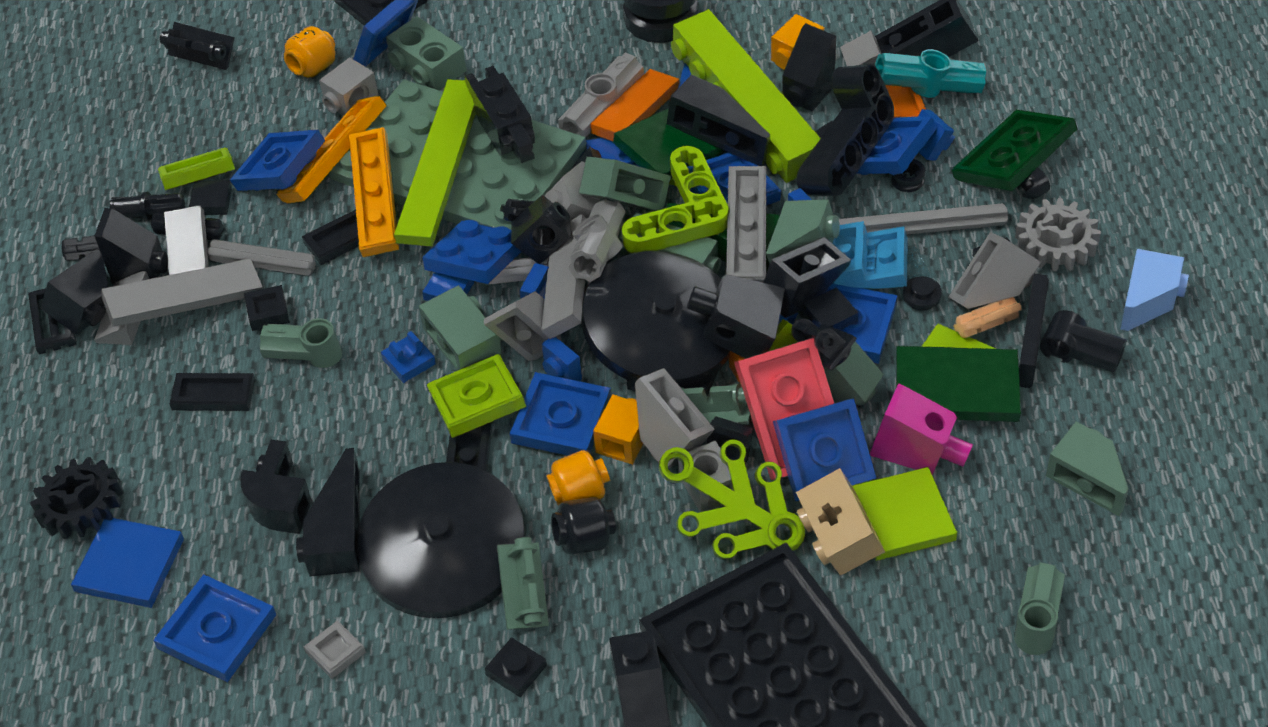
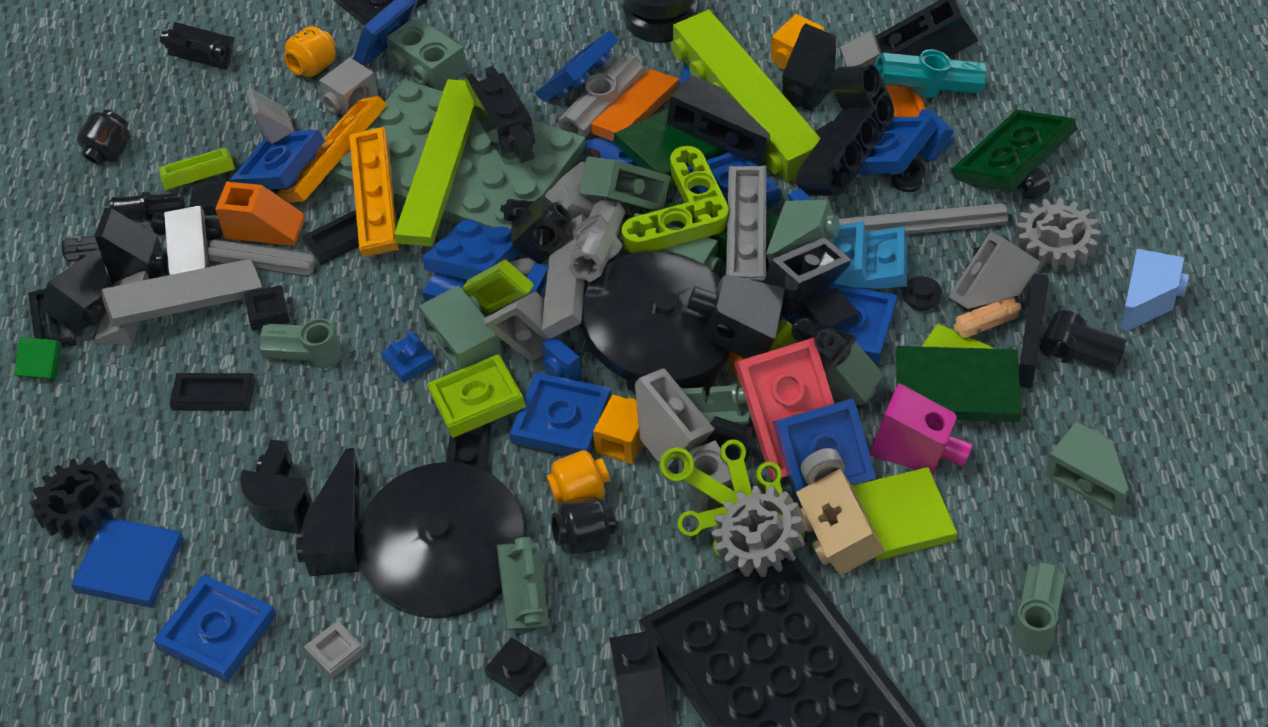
(37, 358): none -> green tile
(103, 137): none -> black head
(257, 215): none -> orange slope
(270, 116): none -> light grey slope
(498, 286): none -> lime tile
(578, 68): none -> blue plate
(759, 530): none -> light grey gear
(821, 464): none -> light grey tile

